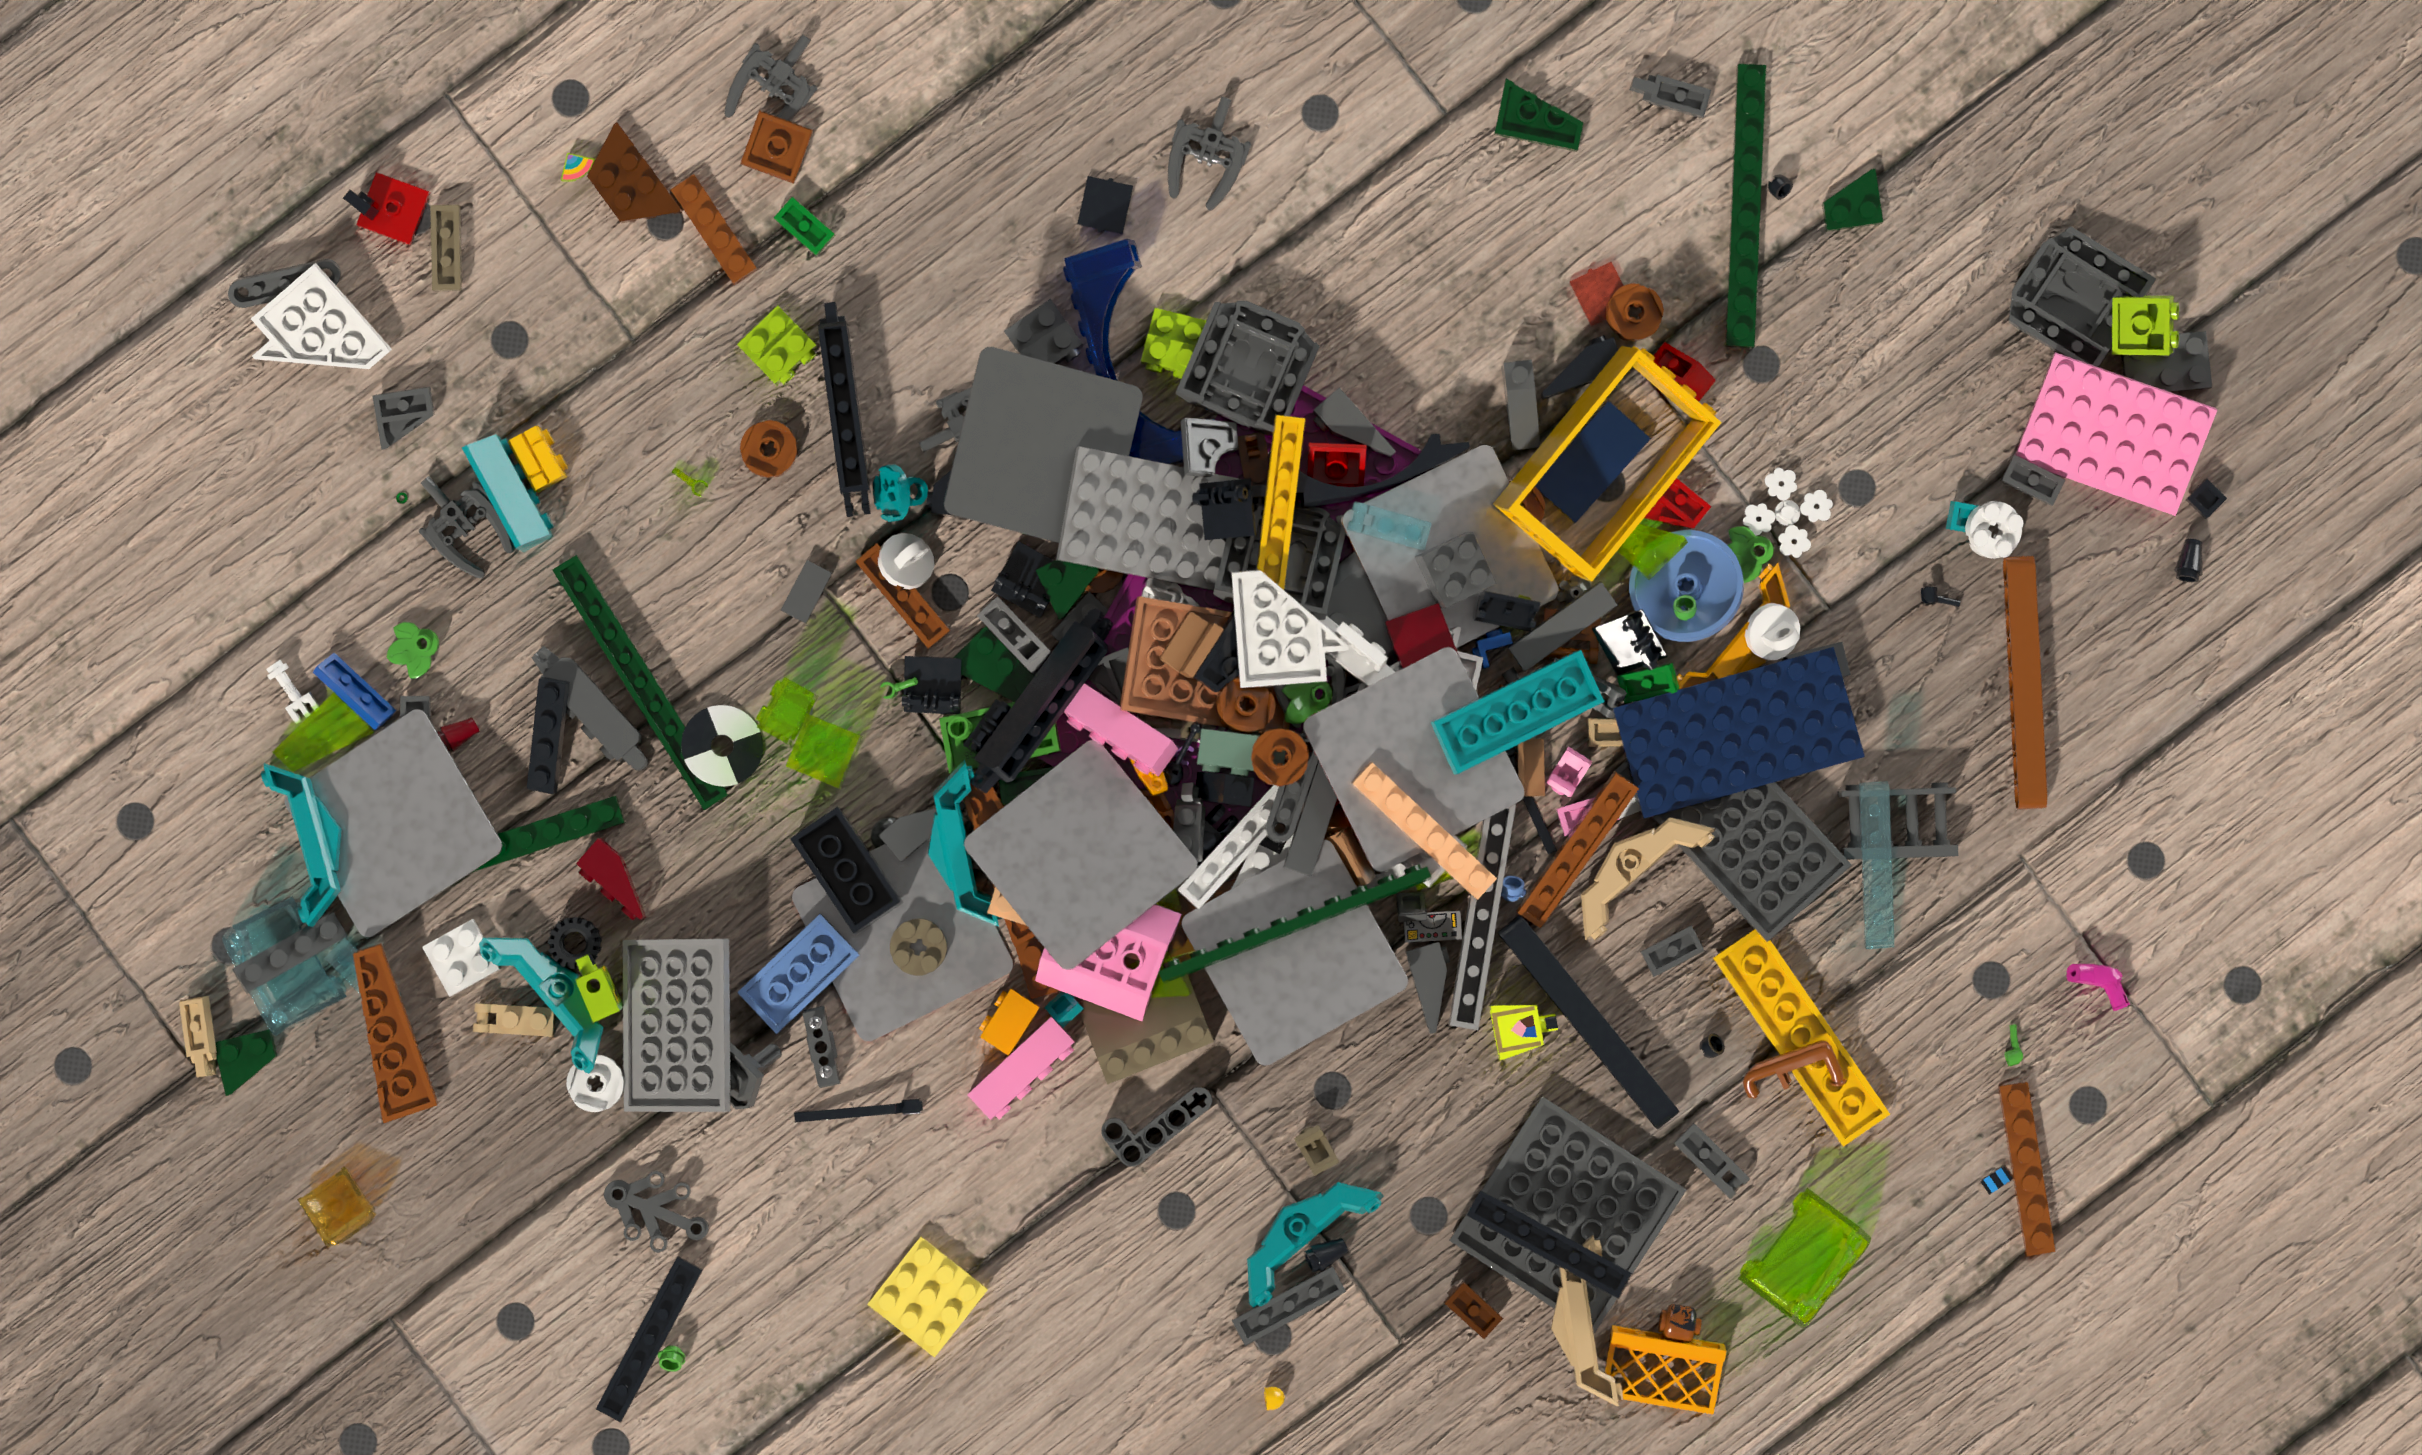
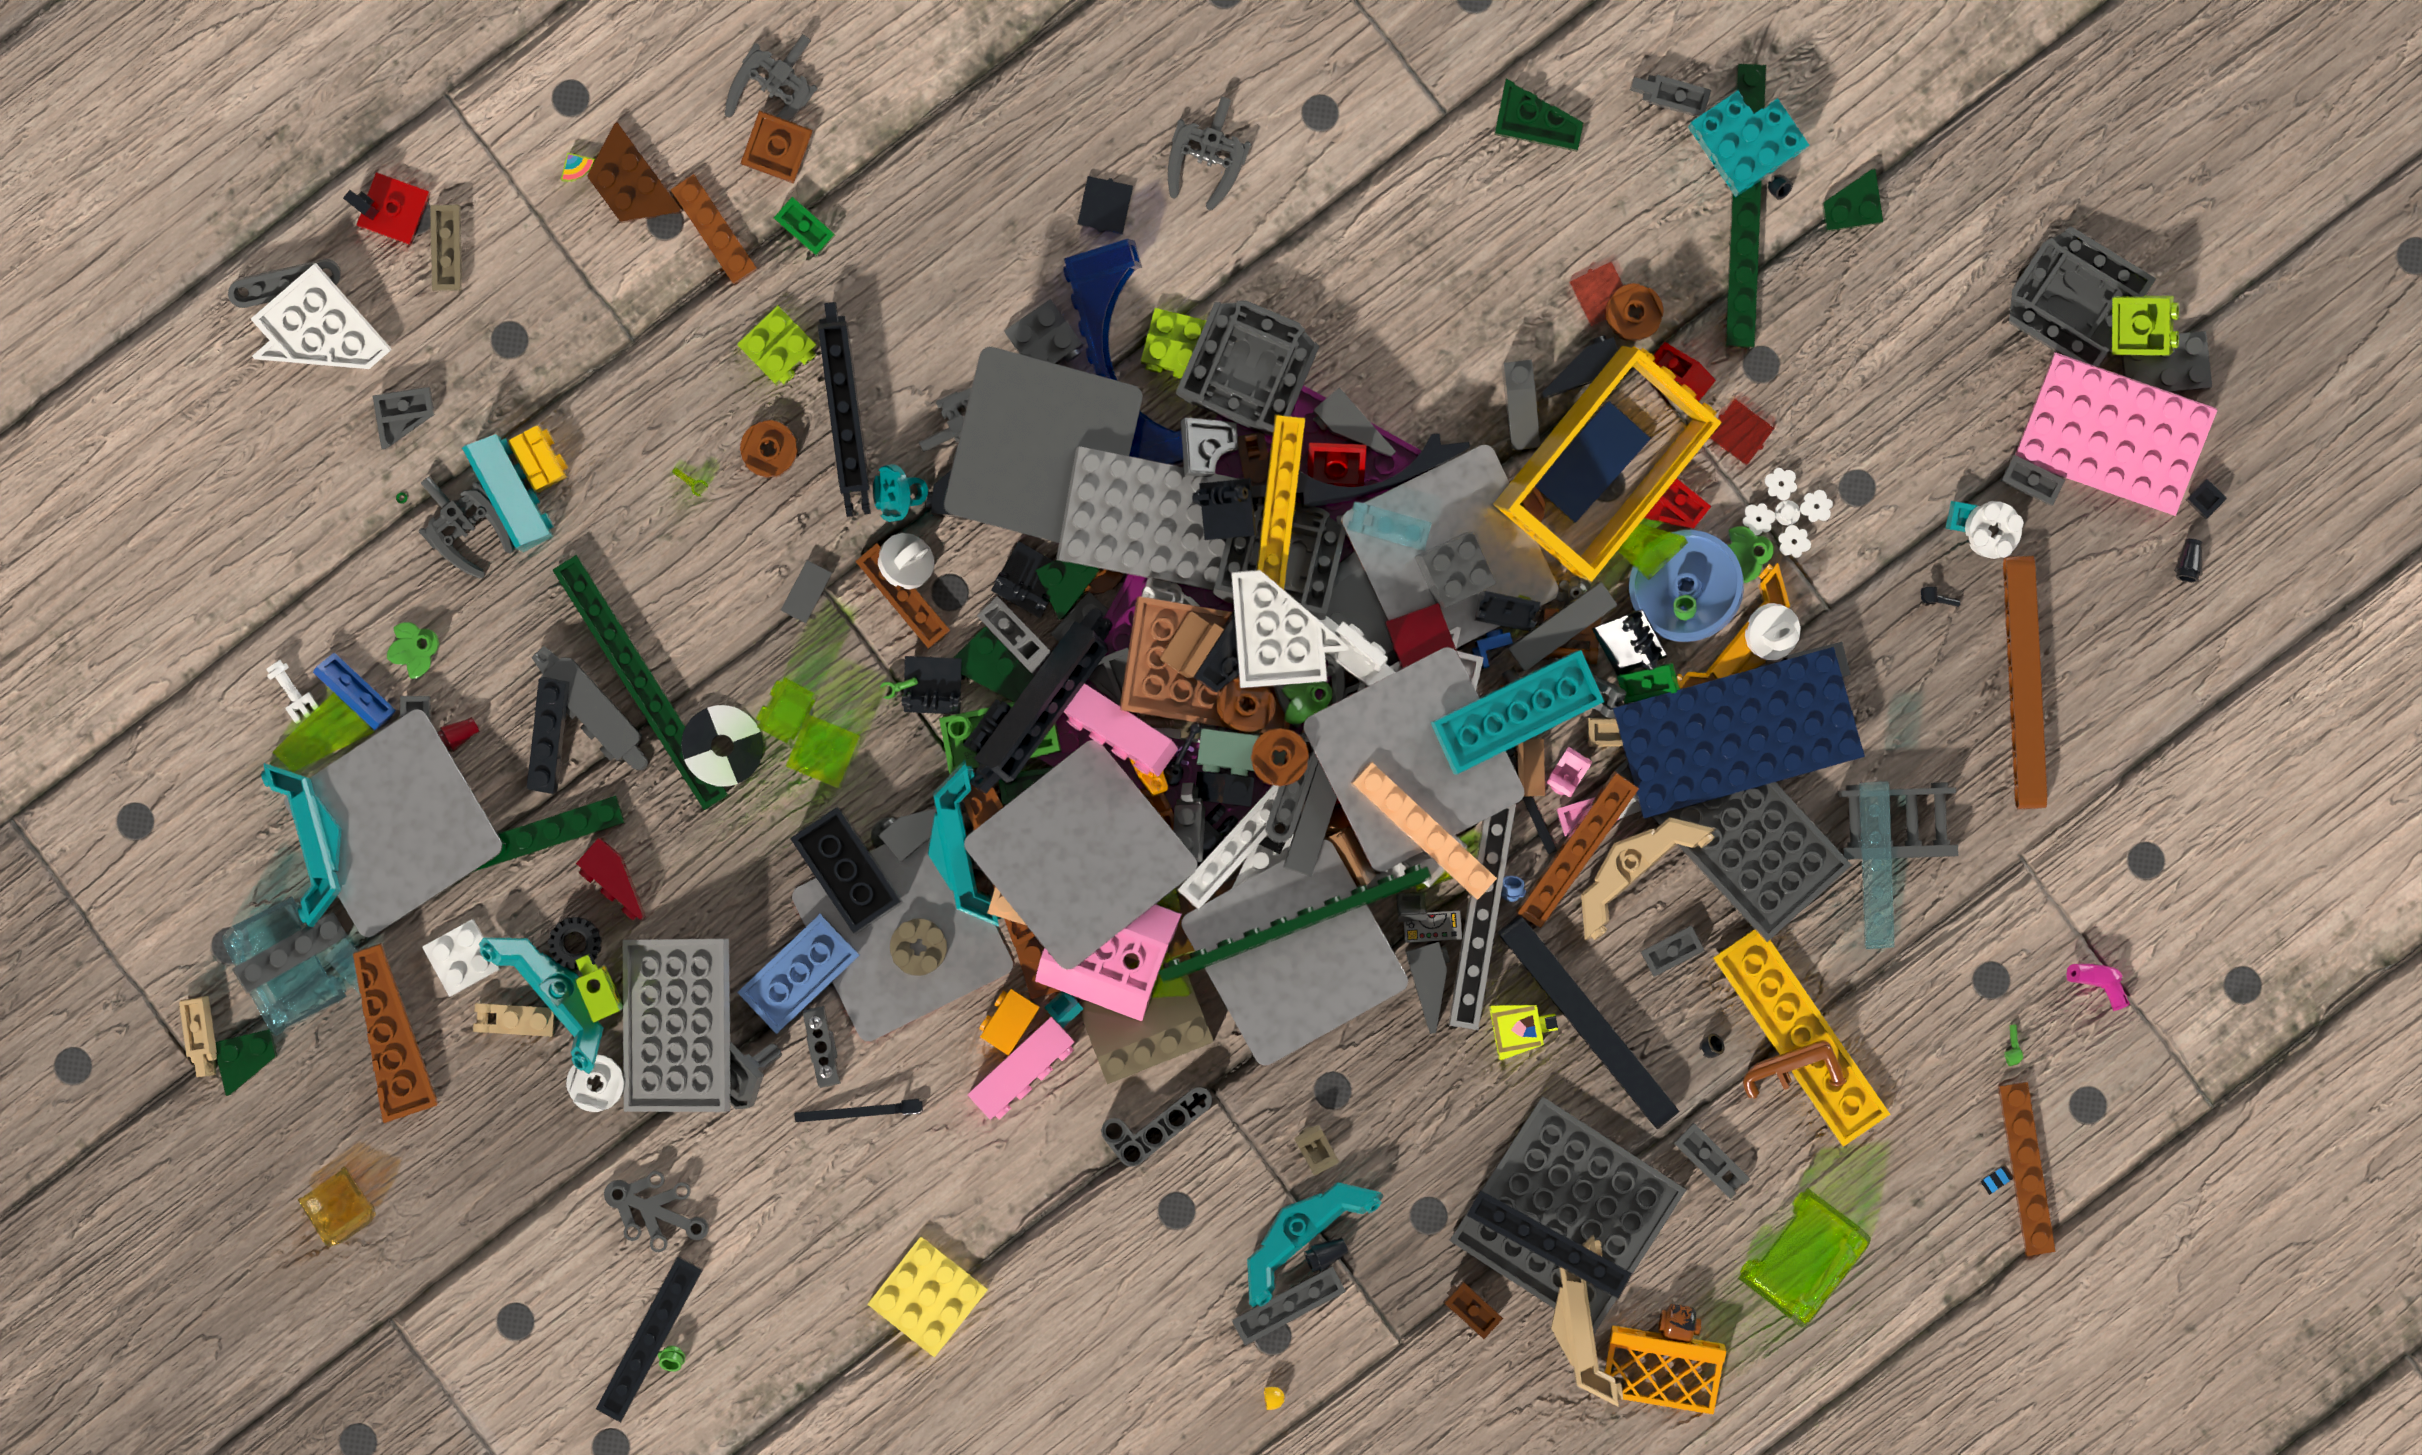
(1741, 432): none -> clear red piece
(1747, 144): none -> teal piece

